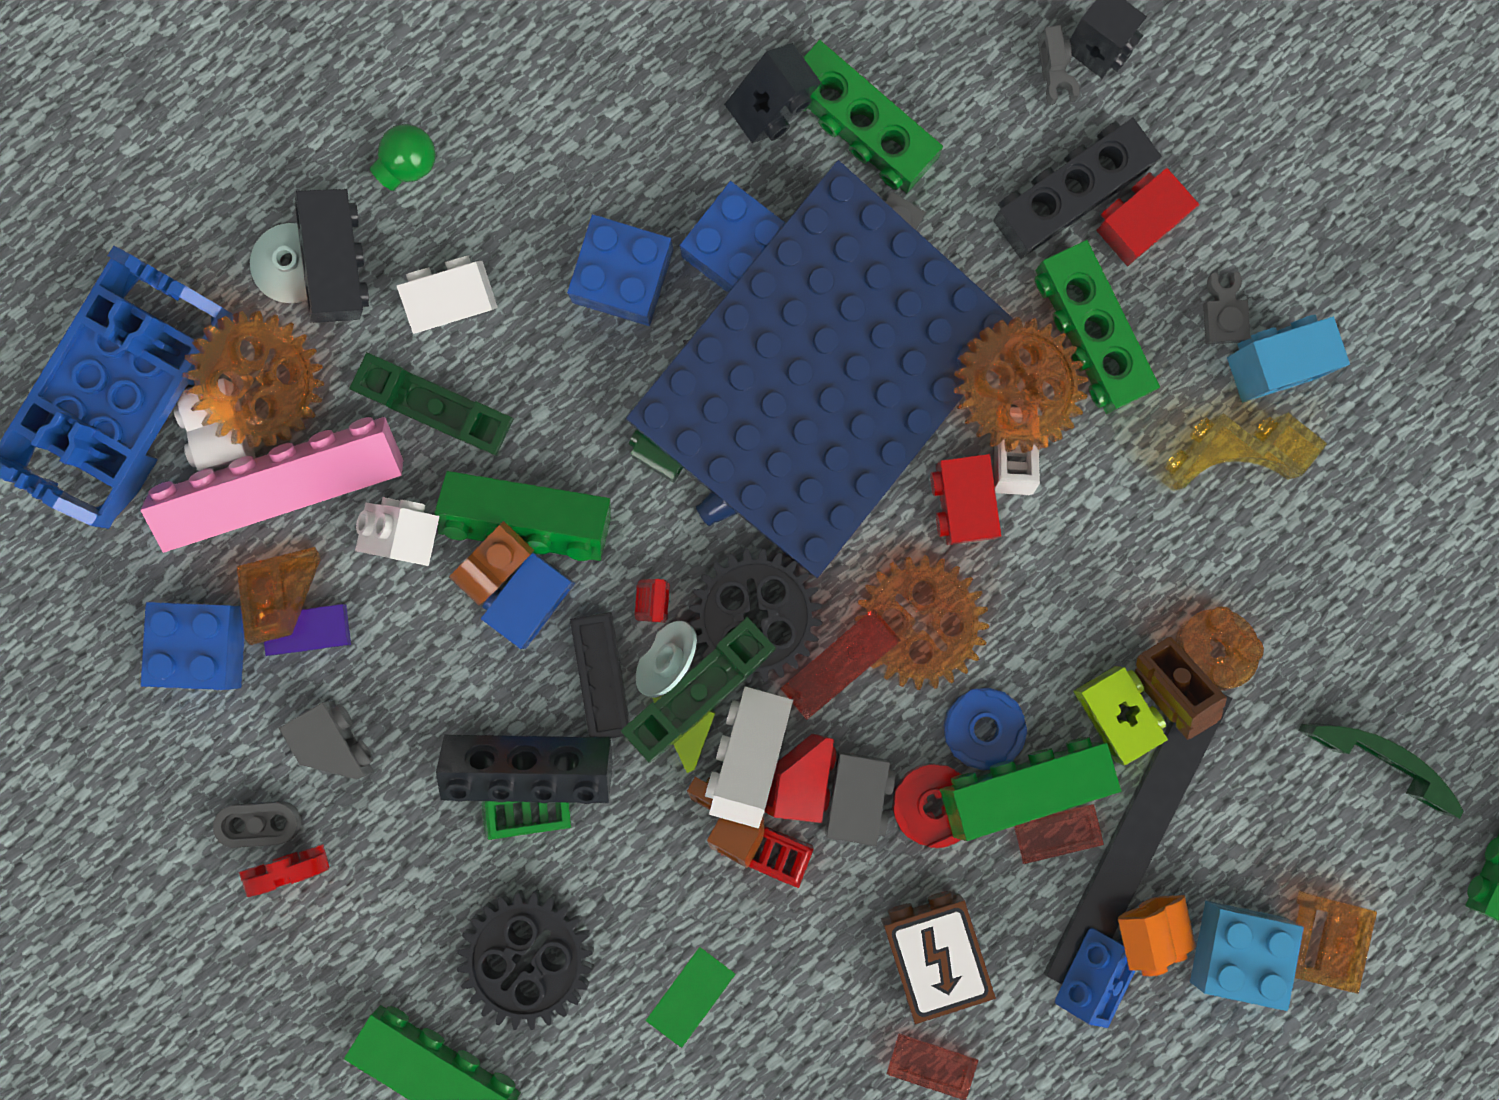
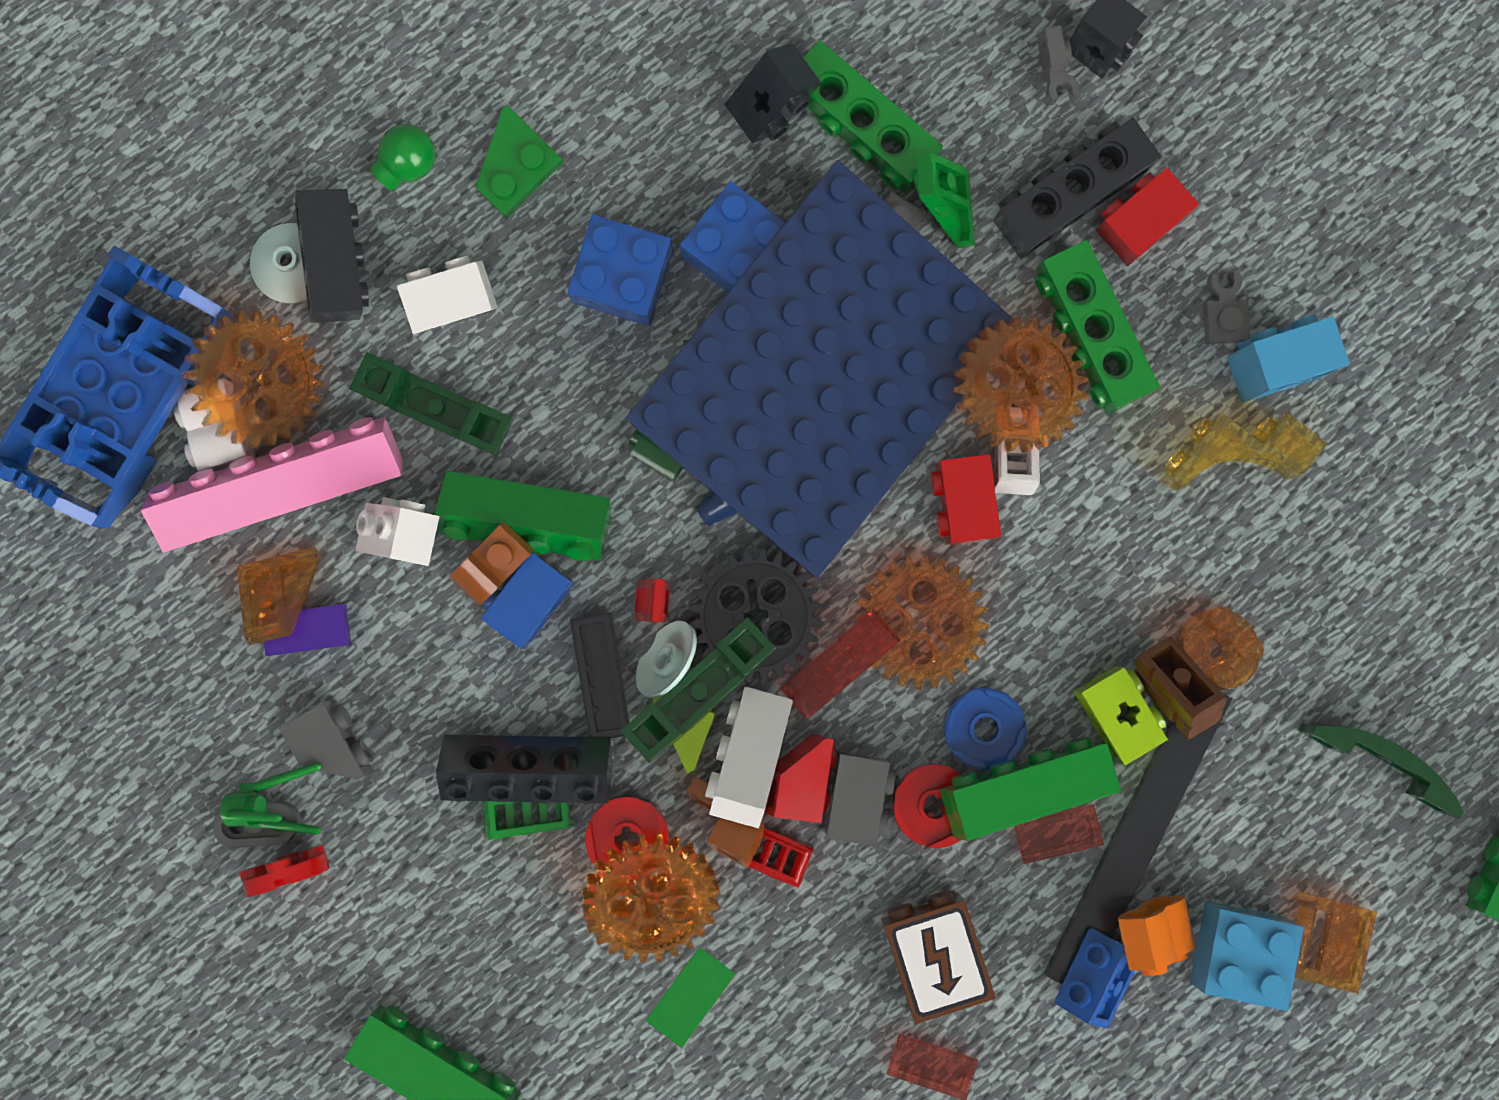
(192, 646): blue brick -> none
(249, 808): none -> green plant
(515, 164): none -> green wing
(554, 981): black gear -> none
(621, 812): none -> red plate
(621, 920): none -> clear orange gear
(946, 193): none -> green wing

